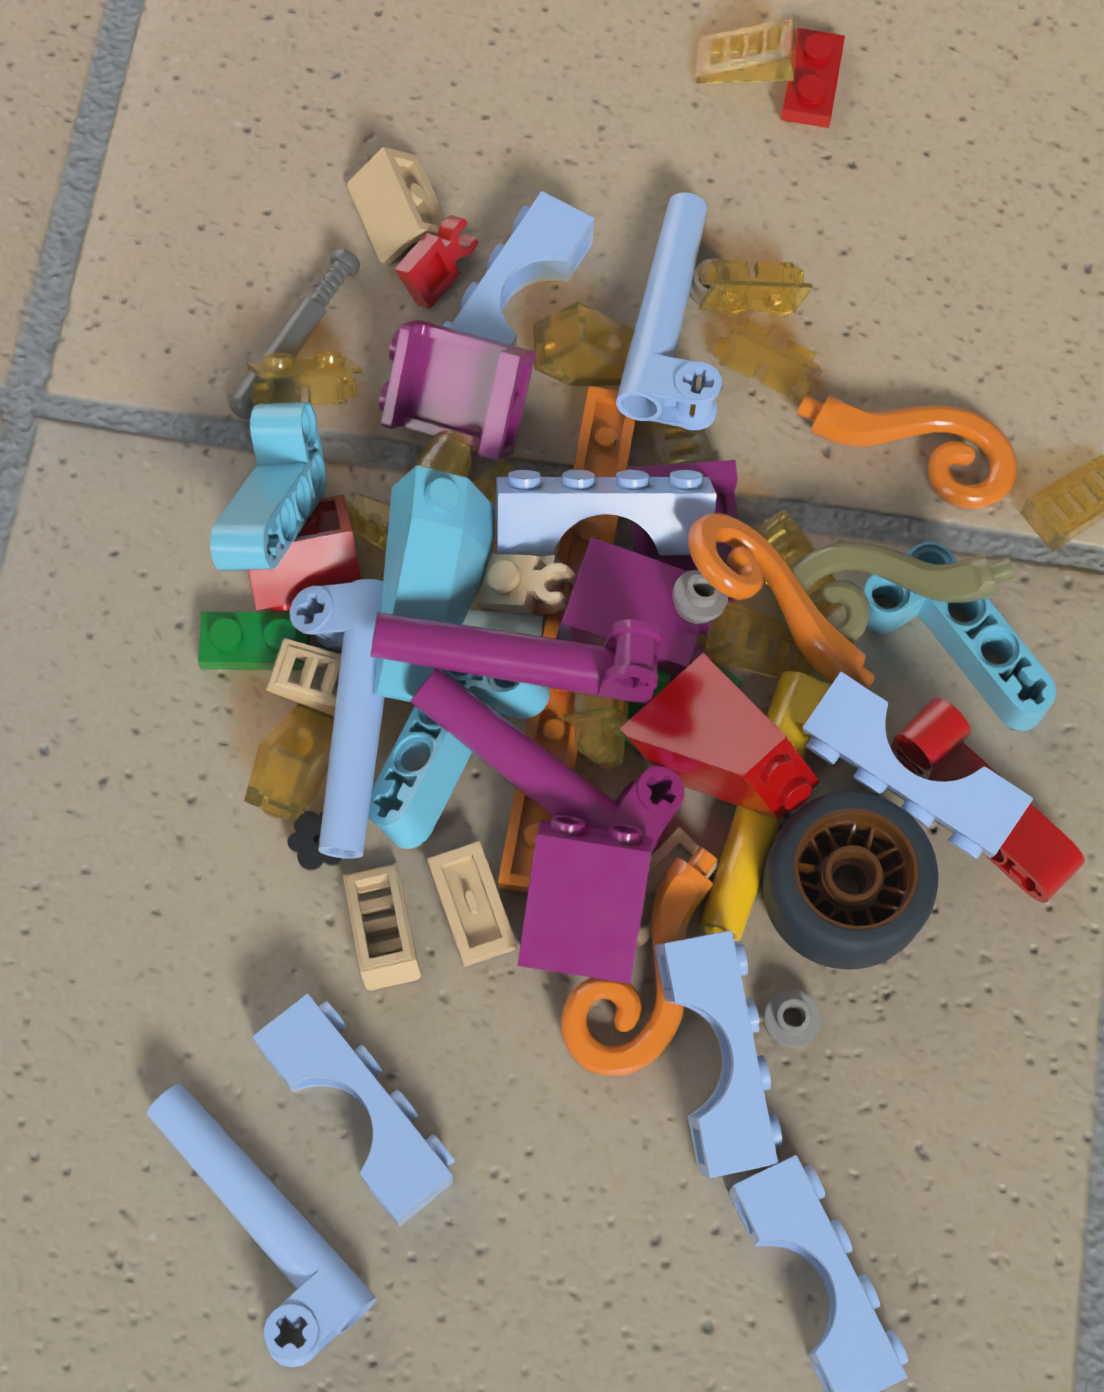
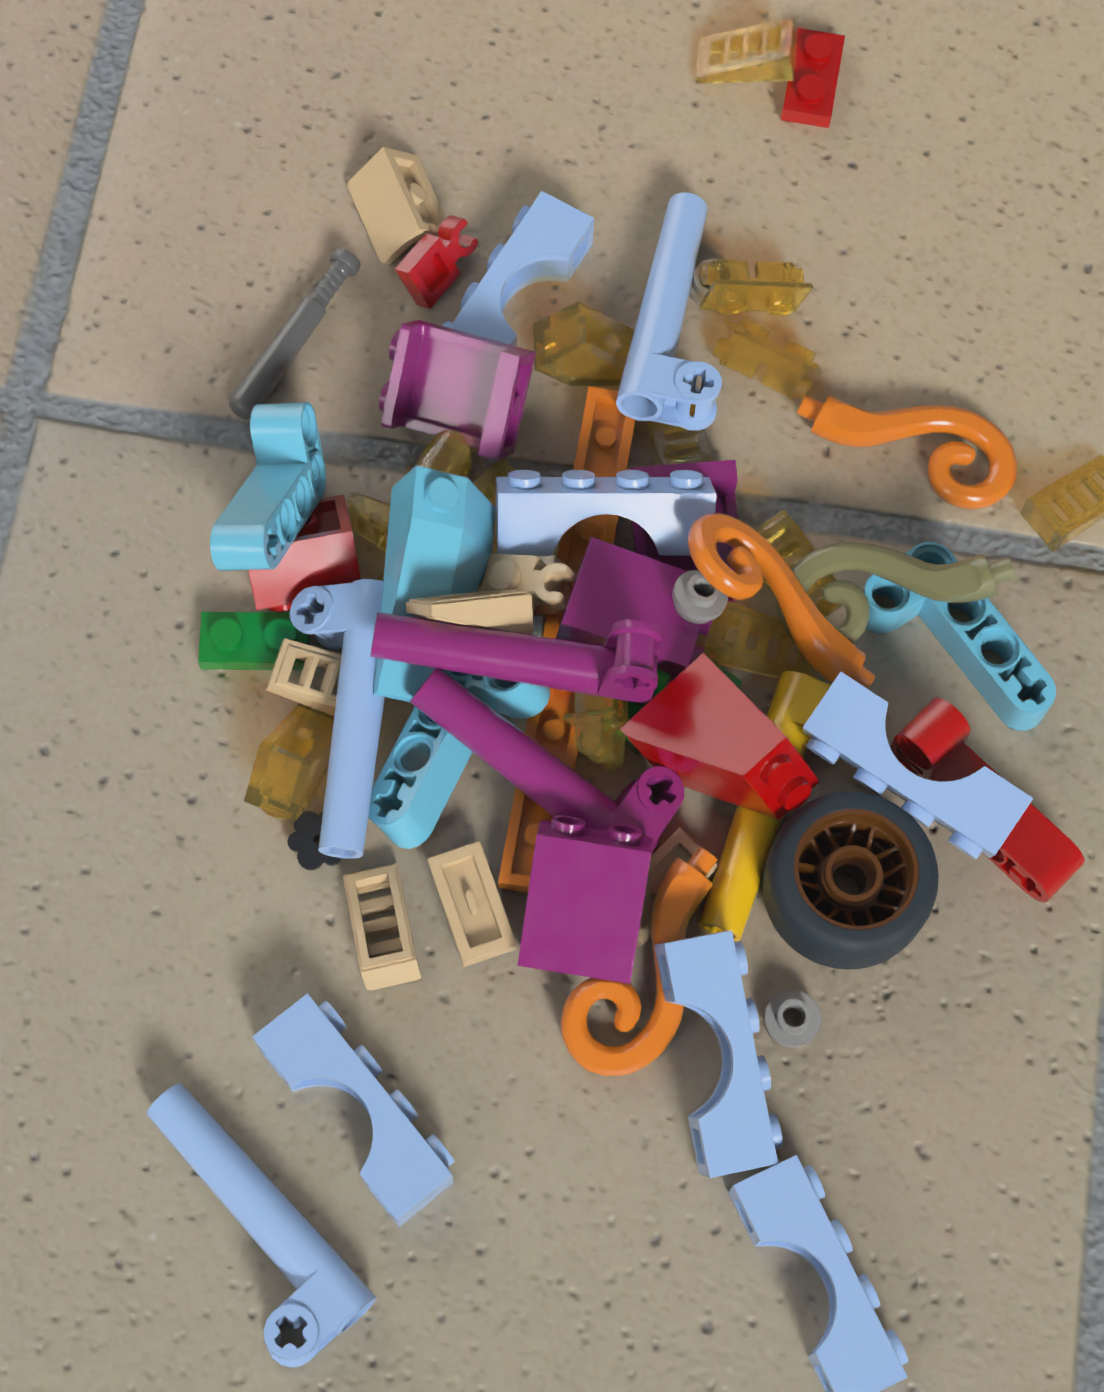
(324, 376): clear yellow hinge -> none
(488, 609): none -> tan slope

